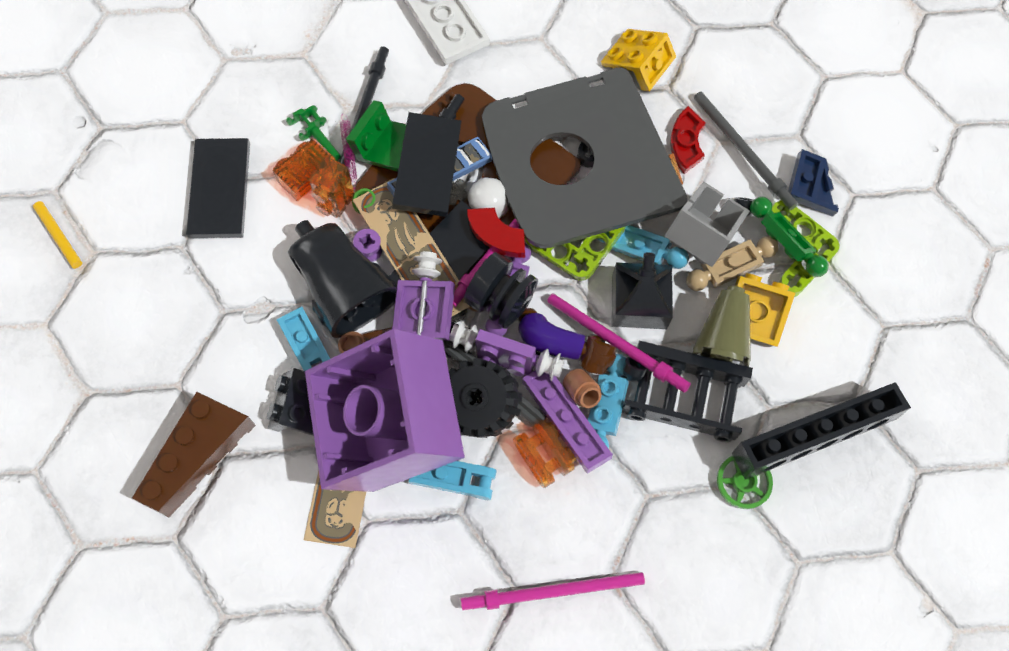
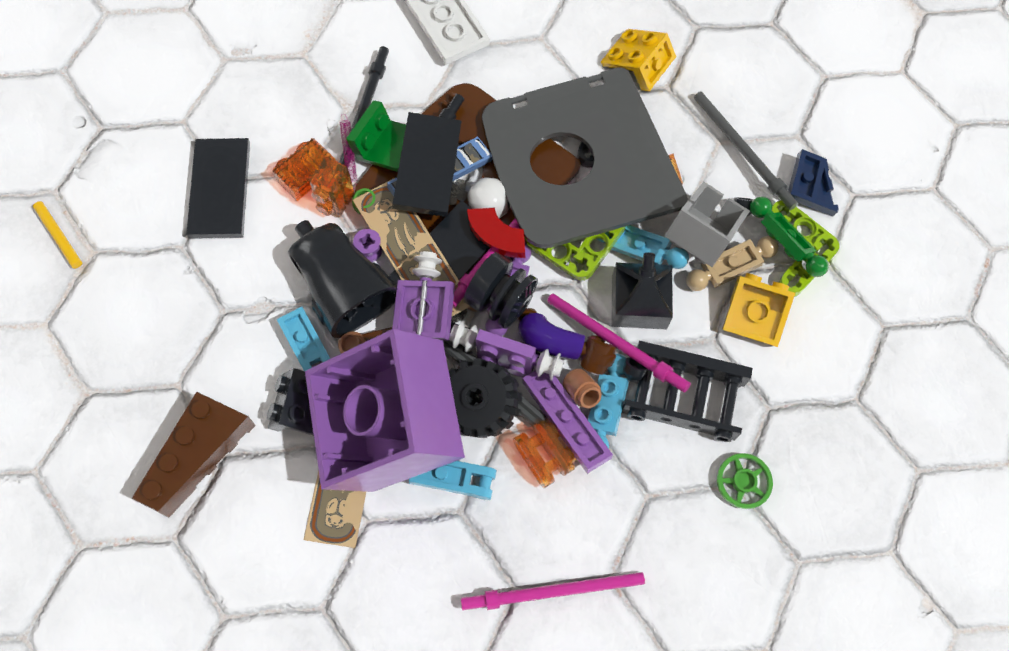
(313, 129): green piece -> none
(685, 140): red tile -> none
(727, 328): olive cone -> none
(820, 430): black brick -> none

